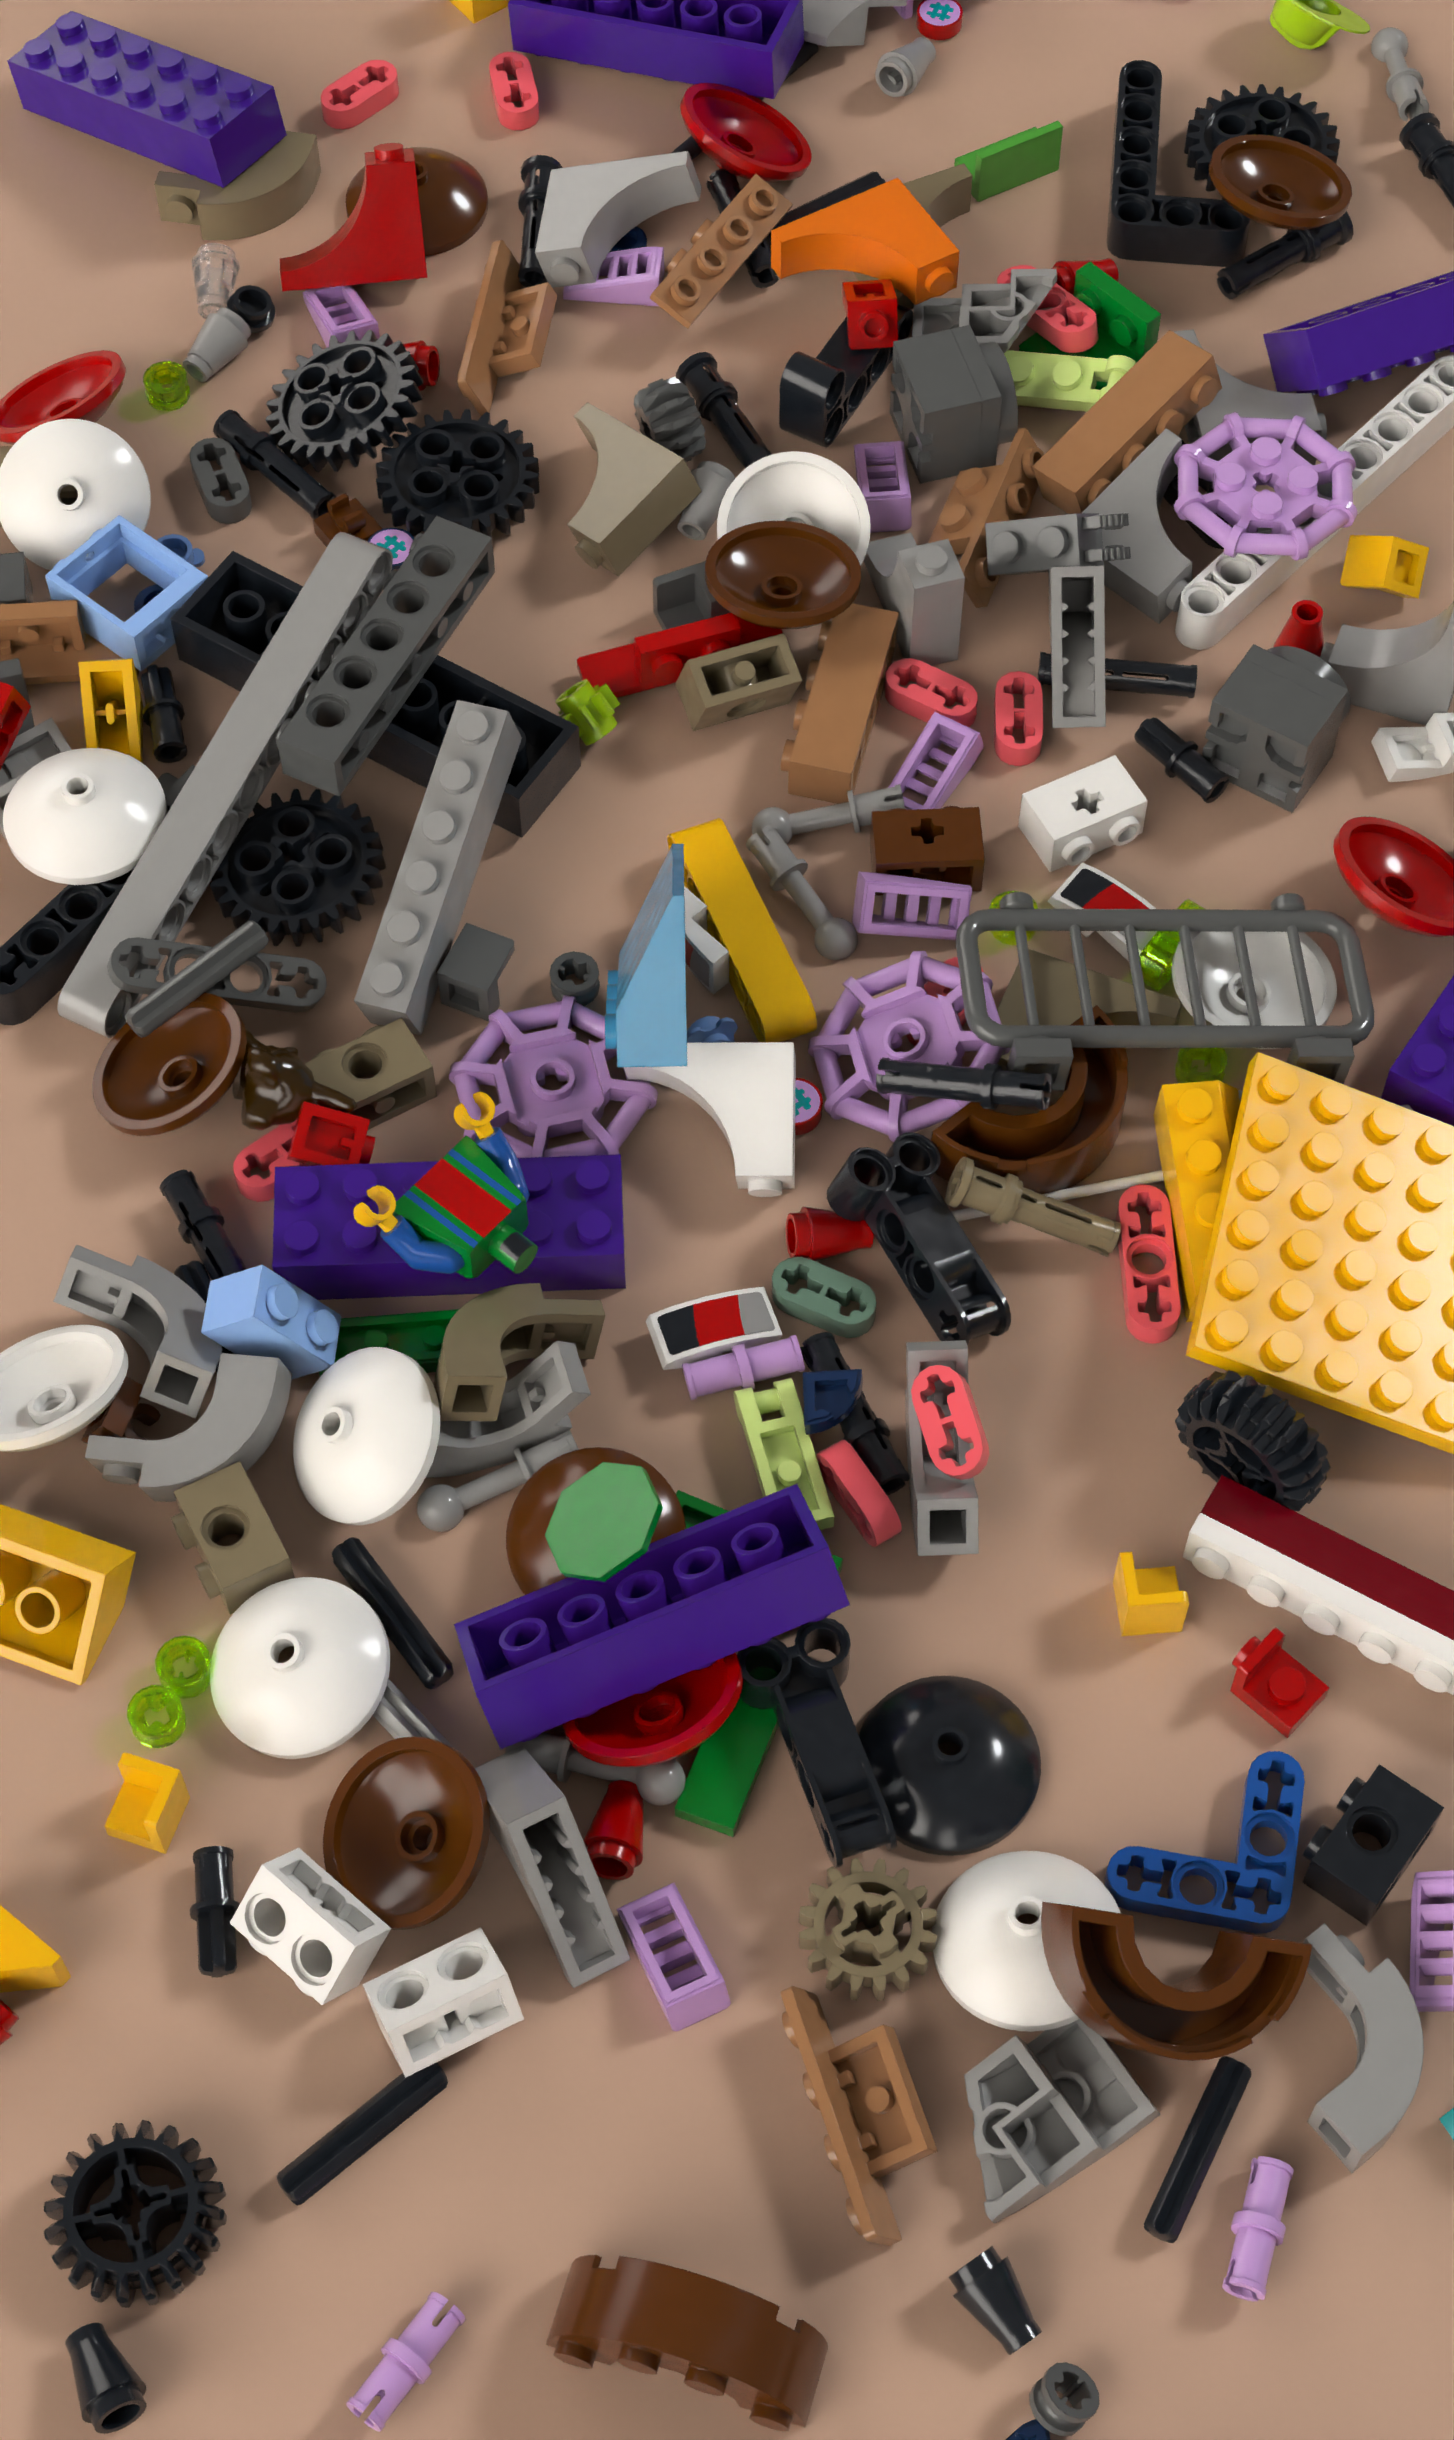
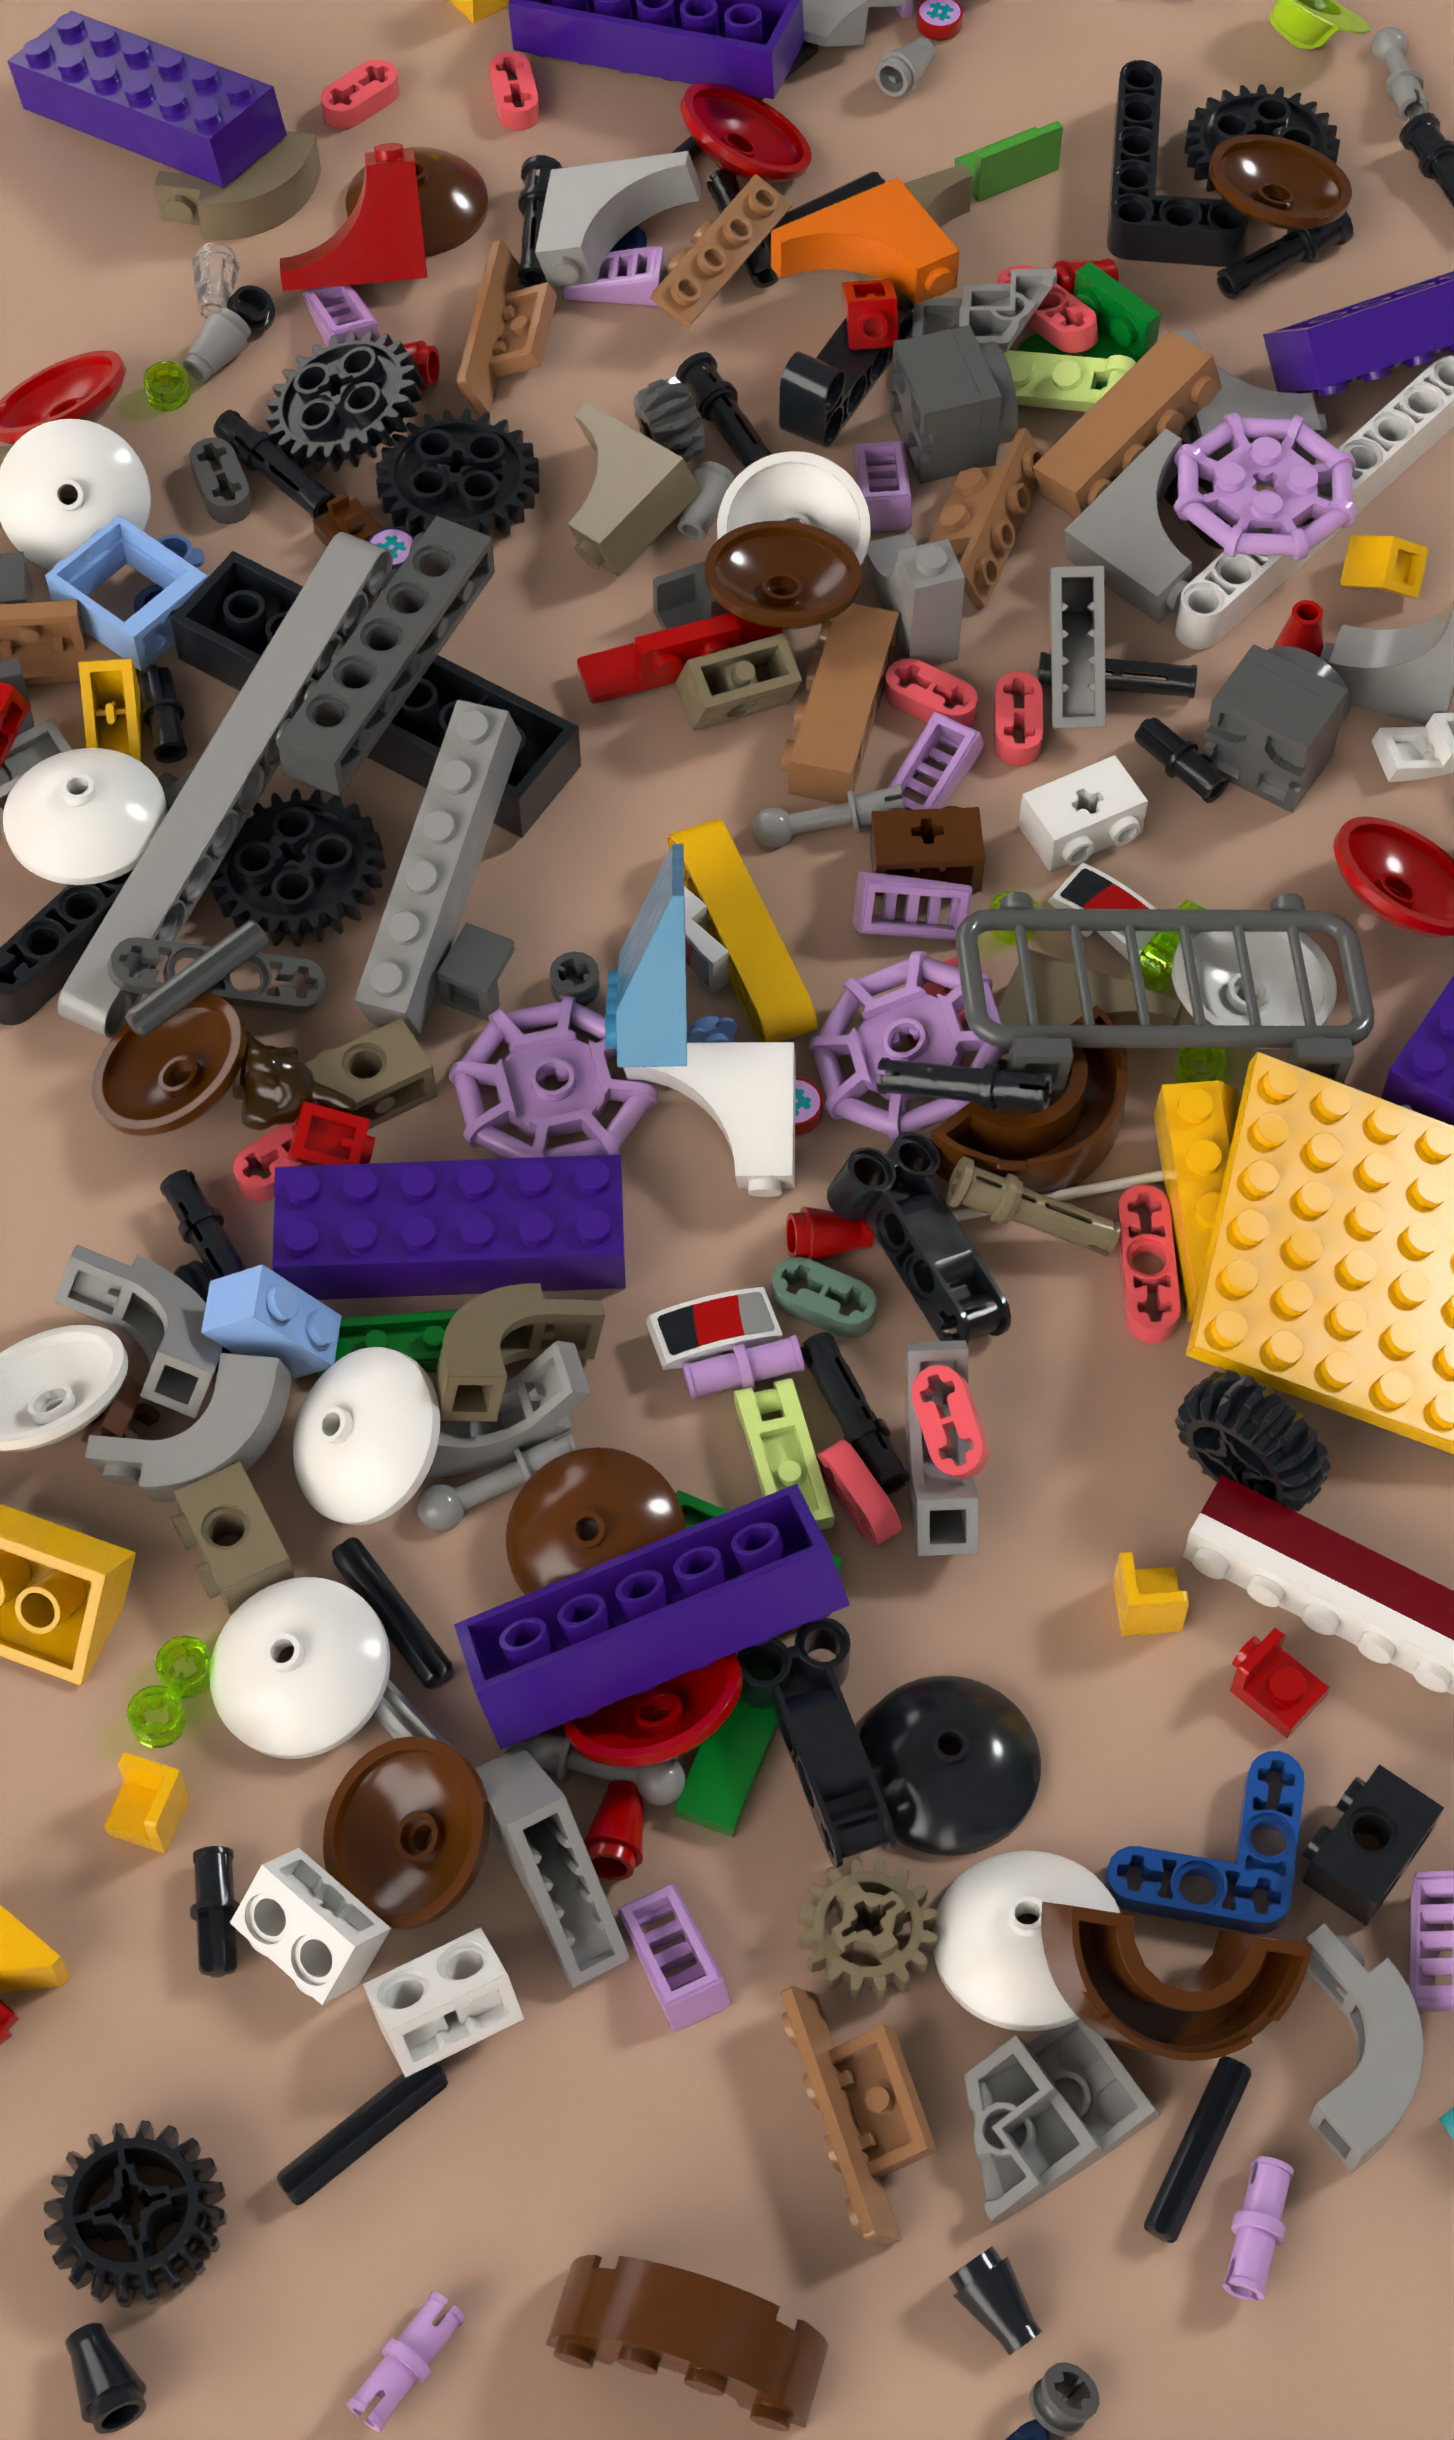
(463, 1208): torso -> none
(589, 709): lime gear -> none
(603, 1521): piece -> none
(829, 1397): dark blue tile -> none
(835, 936): light grey pin -> none
(1052, 541): dark grey hinge -> none

